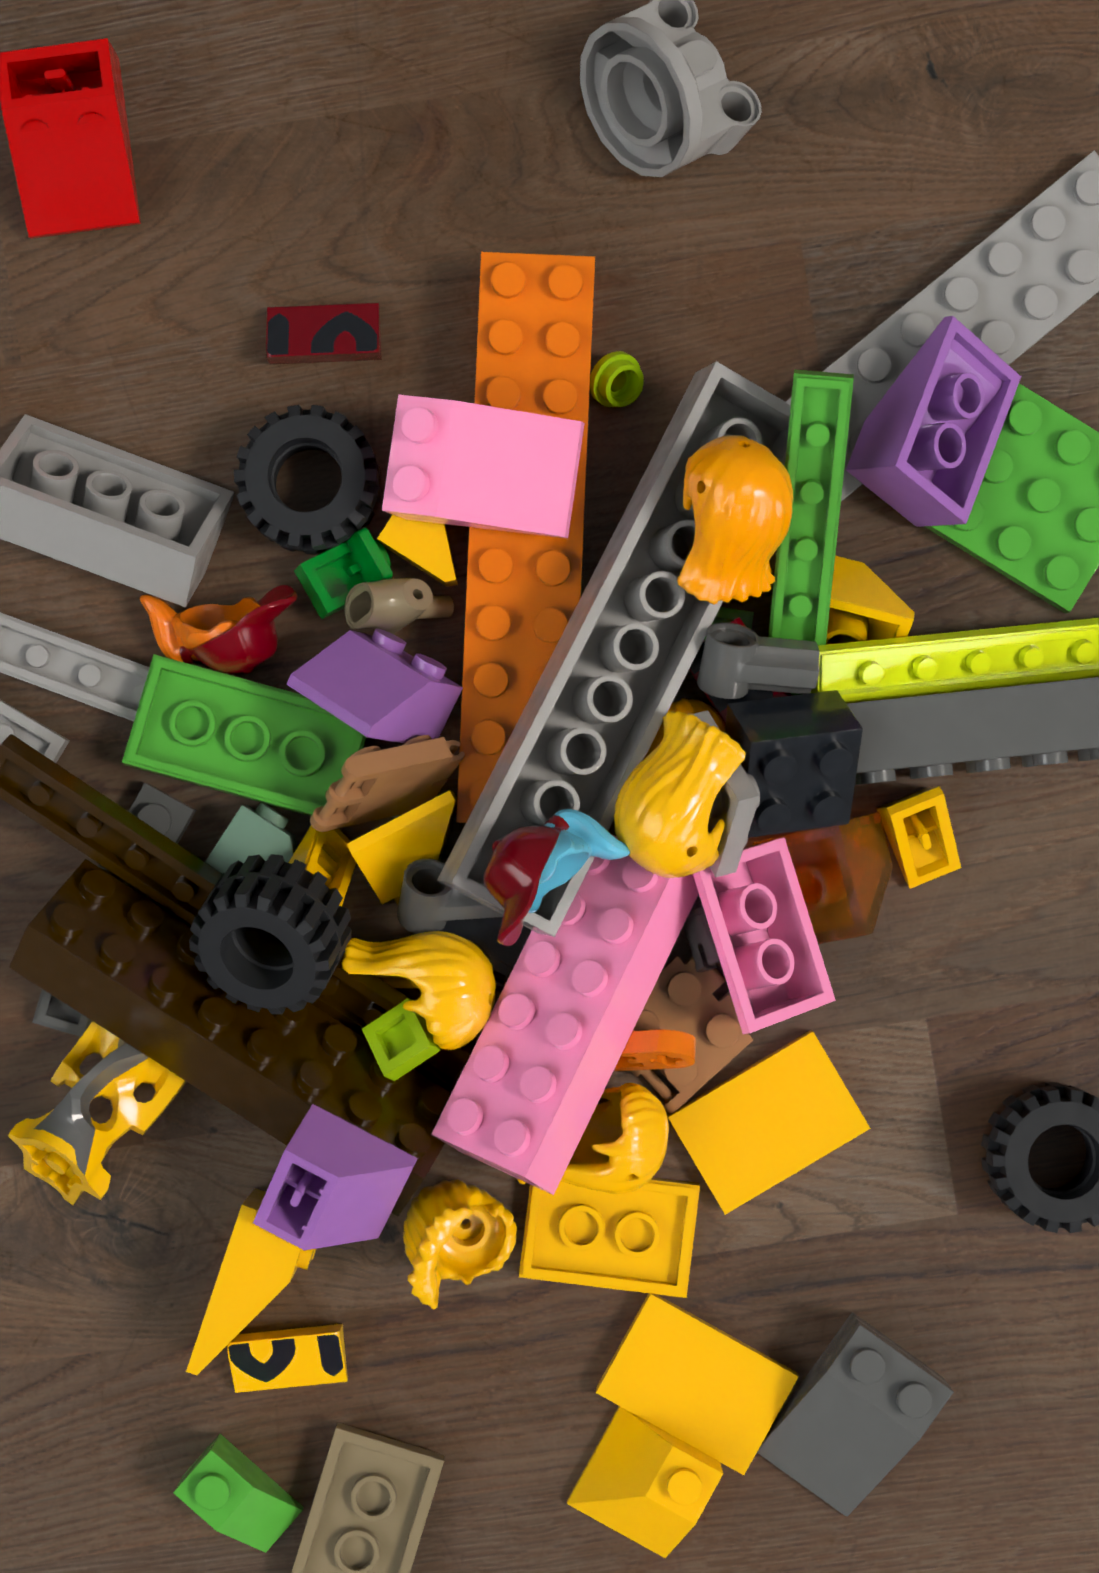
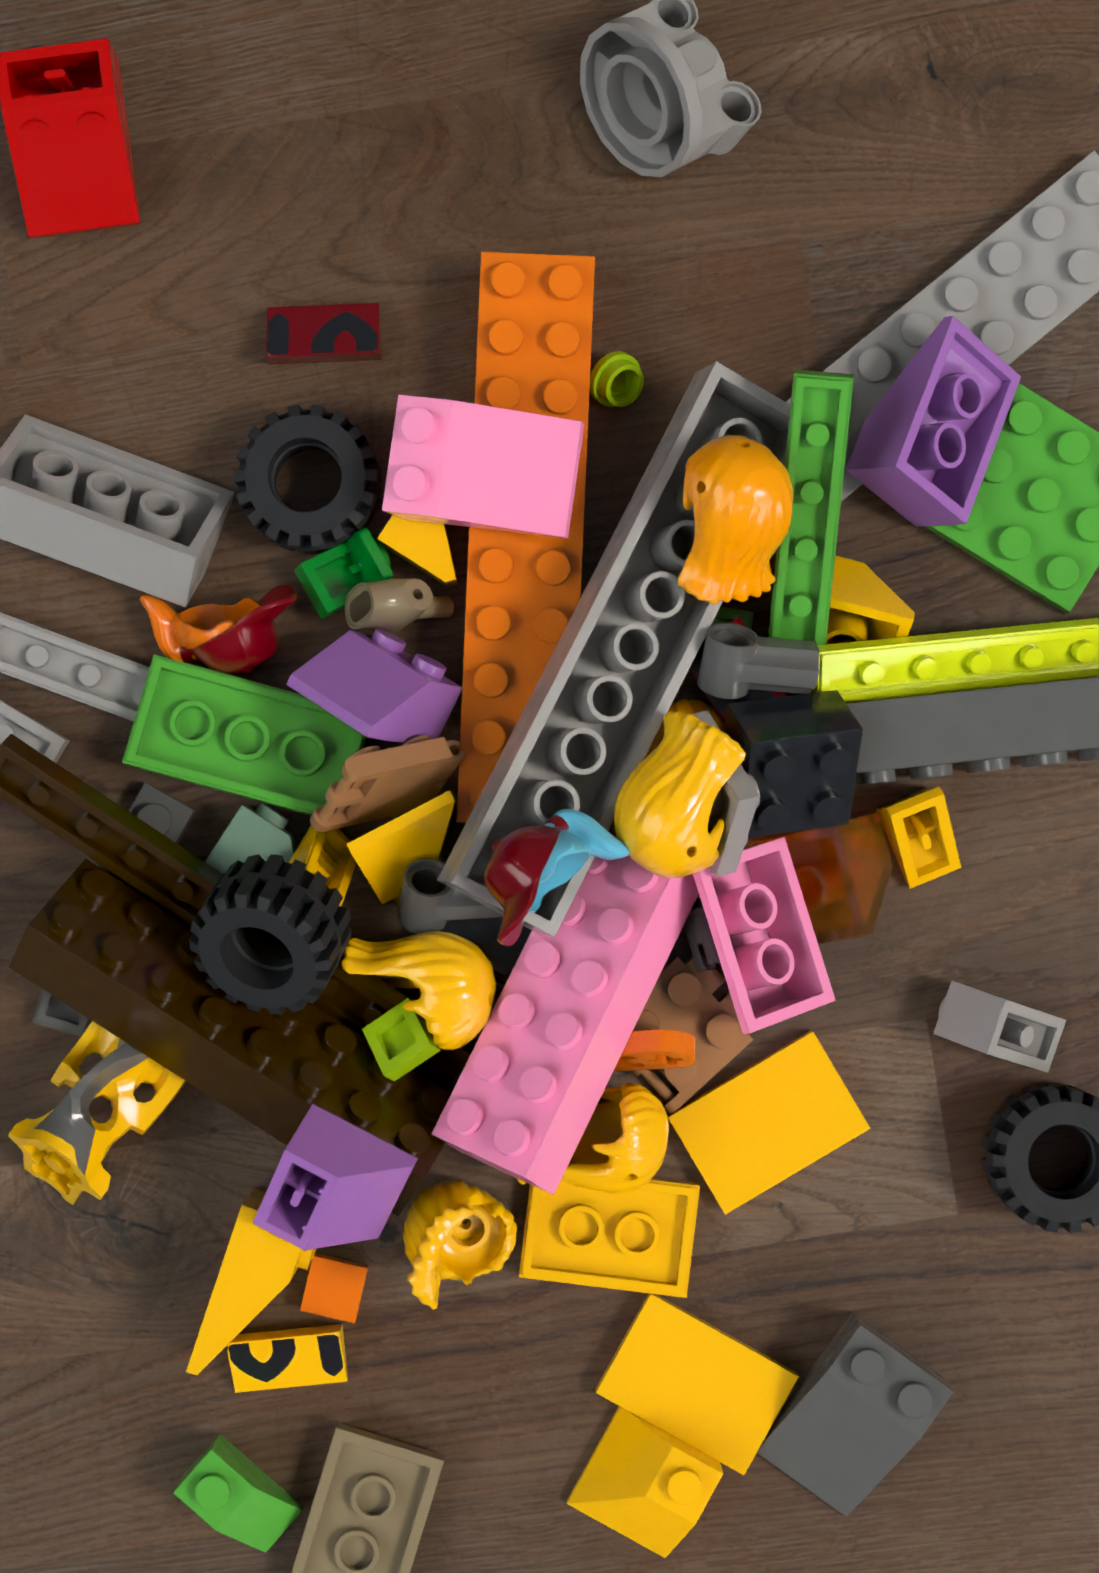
(334, 1287): none -> orange tile
(999, 1026): none -> light grey slope

